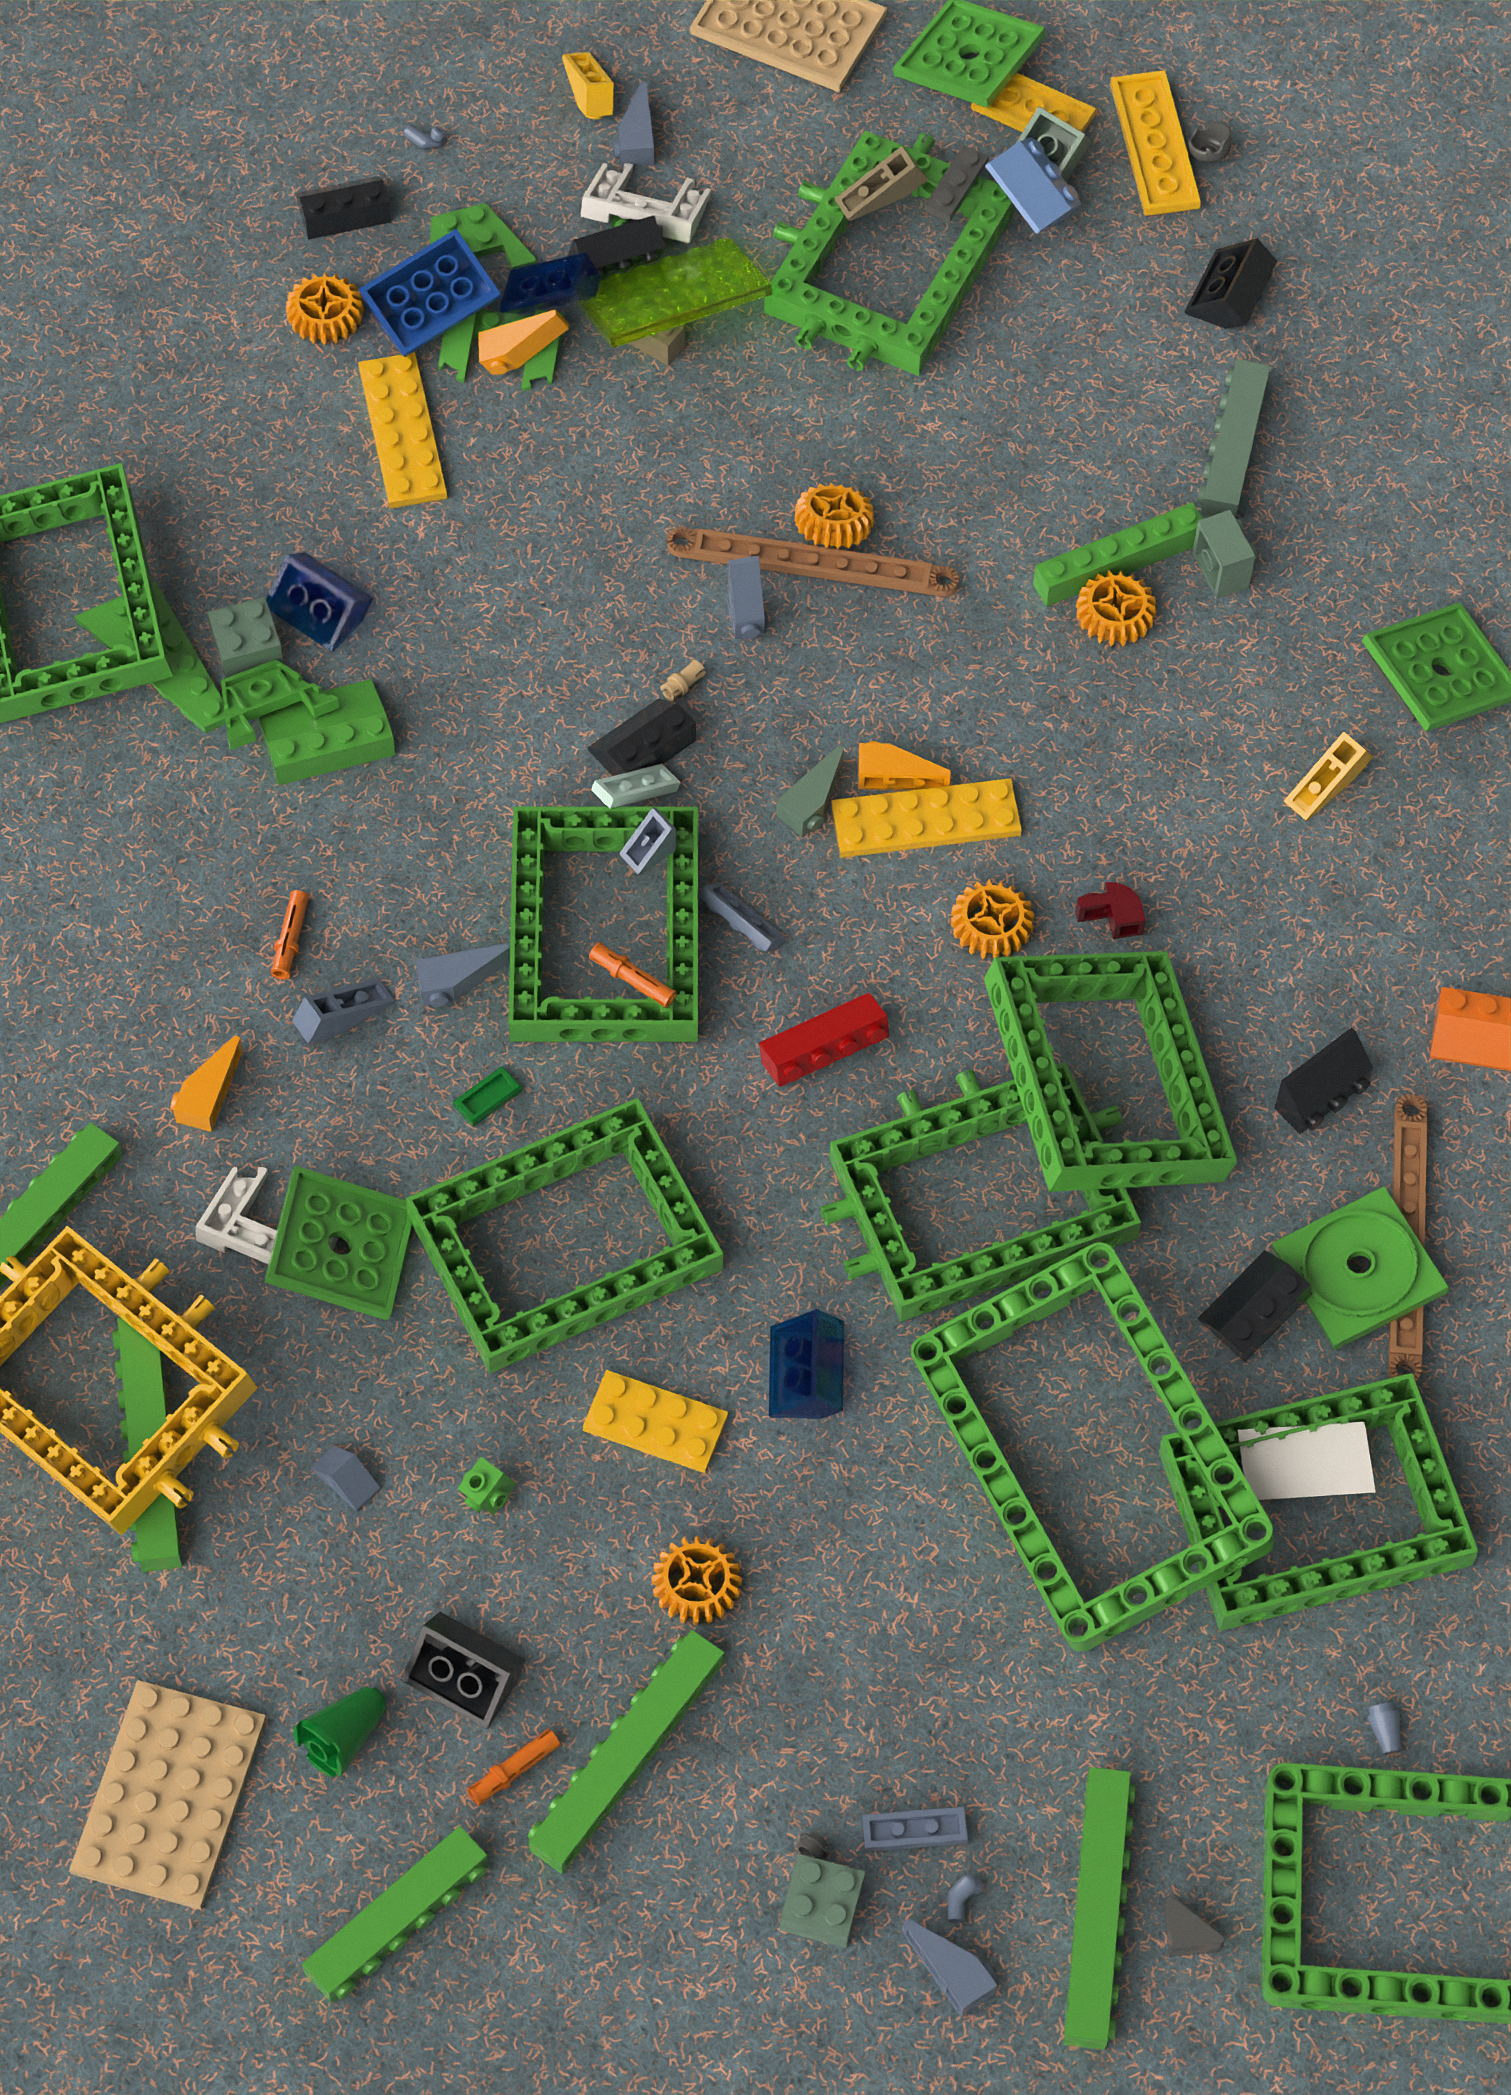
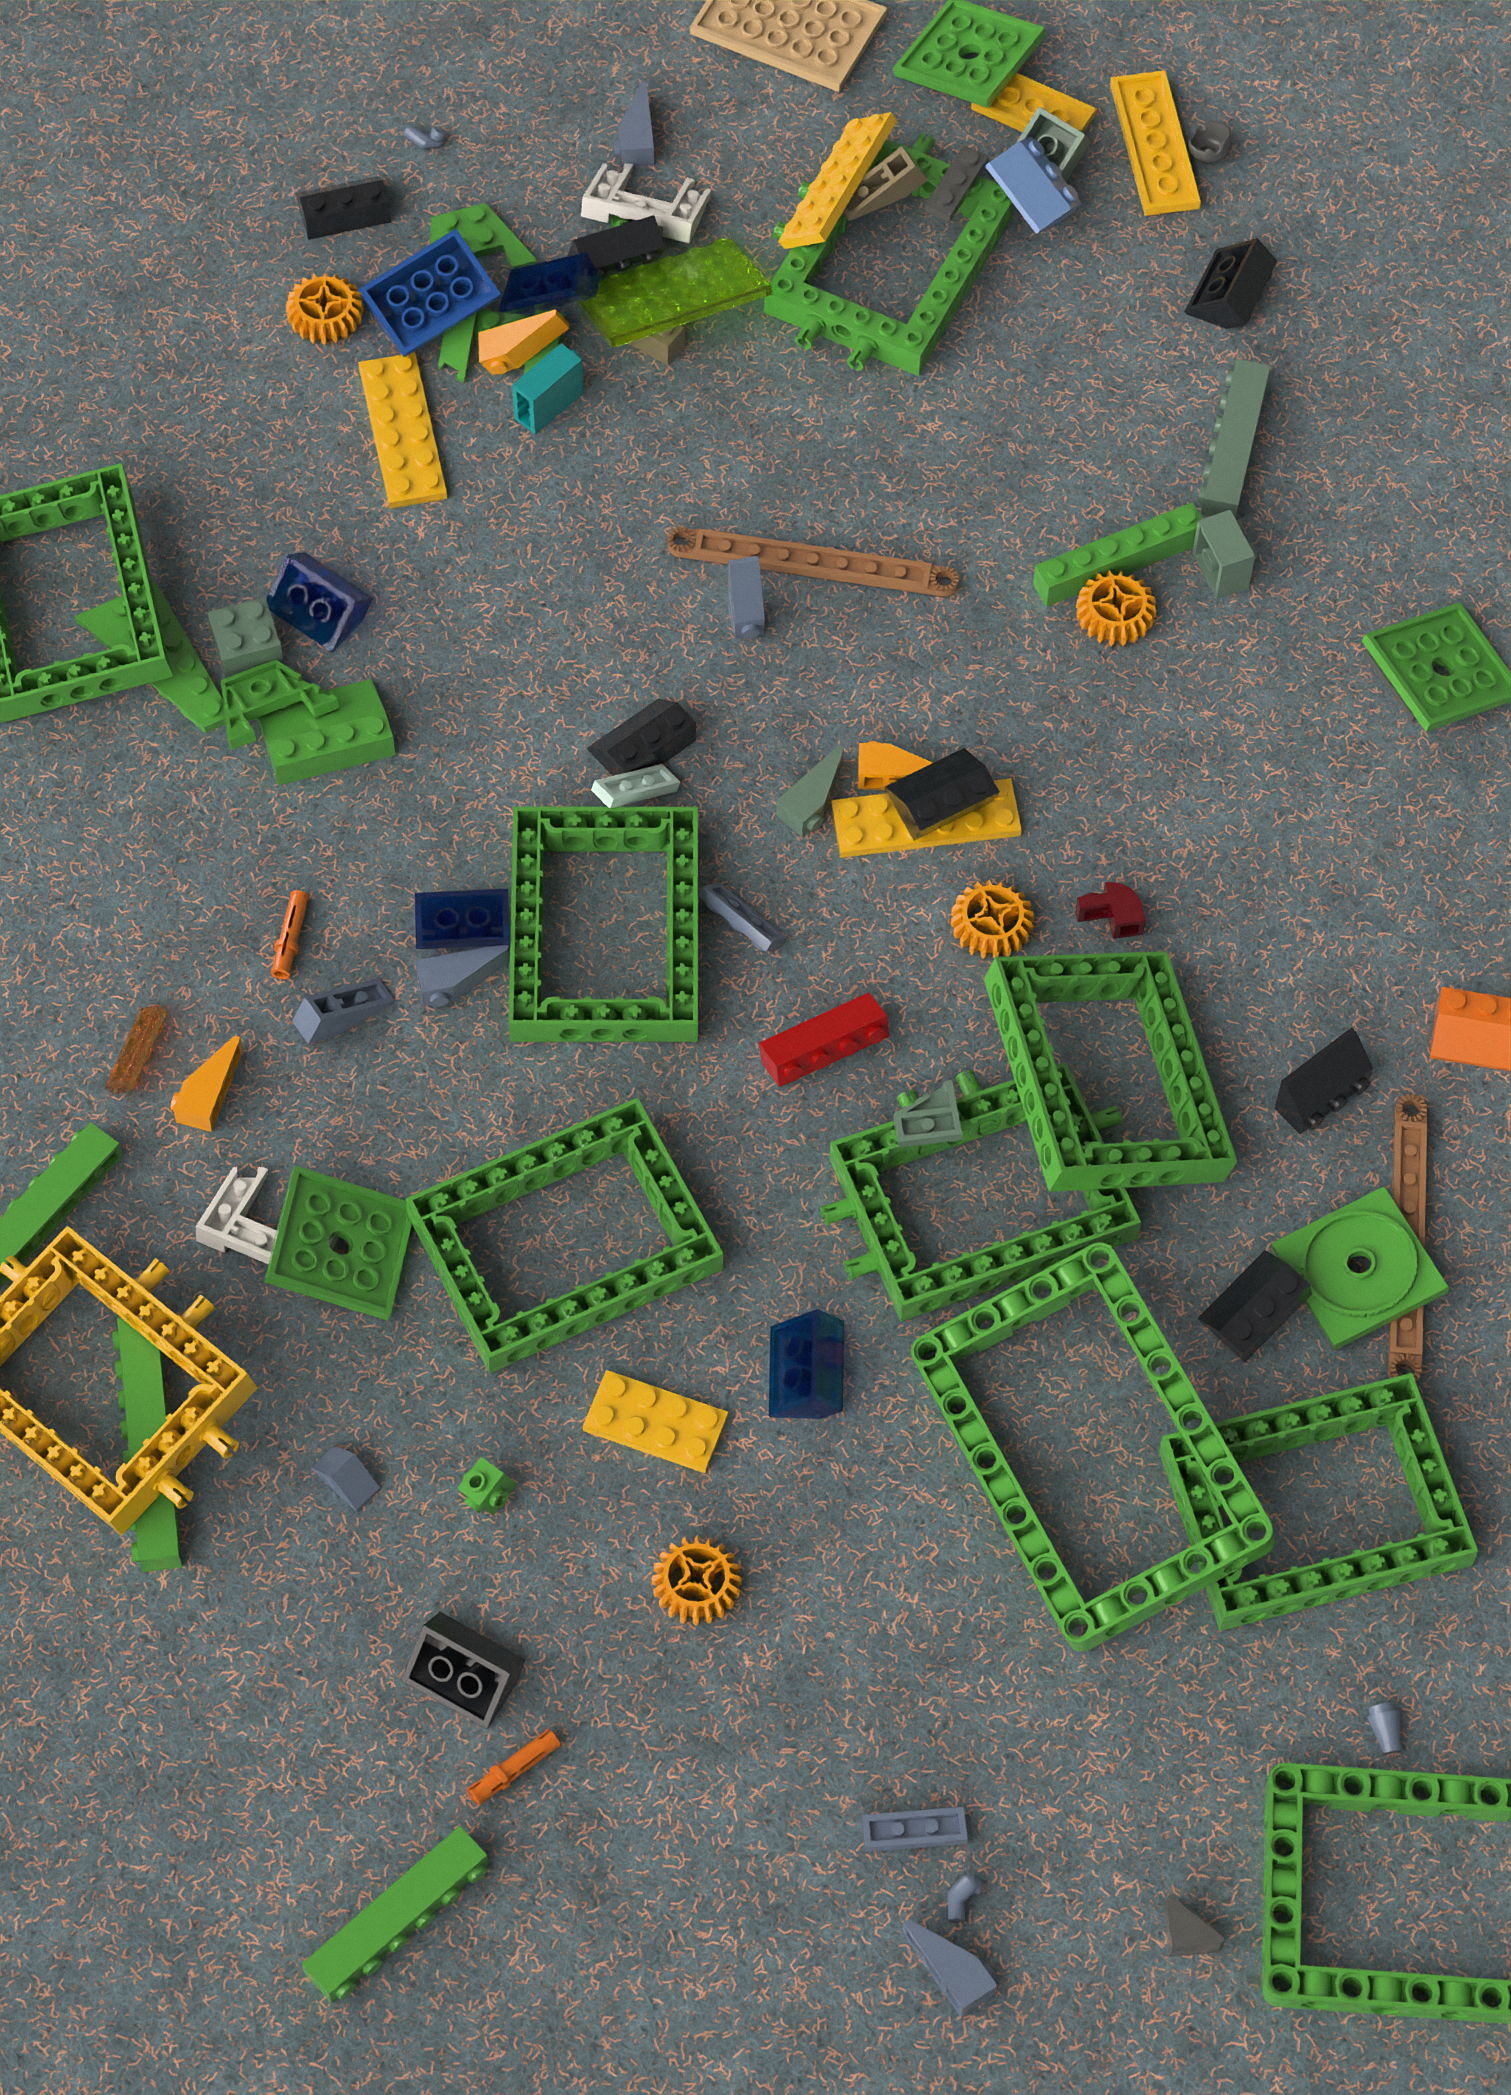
(136, 1049): none -> clear orange plate
(168, 1795): tan plate -> none
(340, 1730): green cone -> none
(462, 918): none -> clear blue slope
(487, 1096): green tile -> none
(548, 388): none -> teal brick
(589, 84): yellow slope -> none
(622, 968): orange pin -> none
(626, 1751): bright green brick -> none
(650, 842): sand blue slope -> none
(679, 683): tan pin -> none
(812, 1845): dark grey plate -> none
(822, 1900): sand green brick -> none
(834, 515): light orange gear -> none
(837, 180): none -> yellow plate
(930, 1119): none -> sand green wing
(942, 792): none -> black slope
(1097, 1909): bright green brick -> none
(1308, 1463): white sticker -> none
(1328, 776): yellow slope -> none

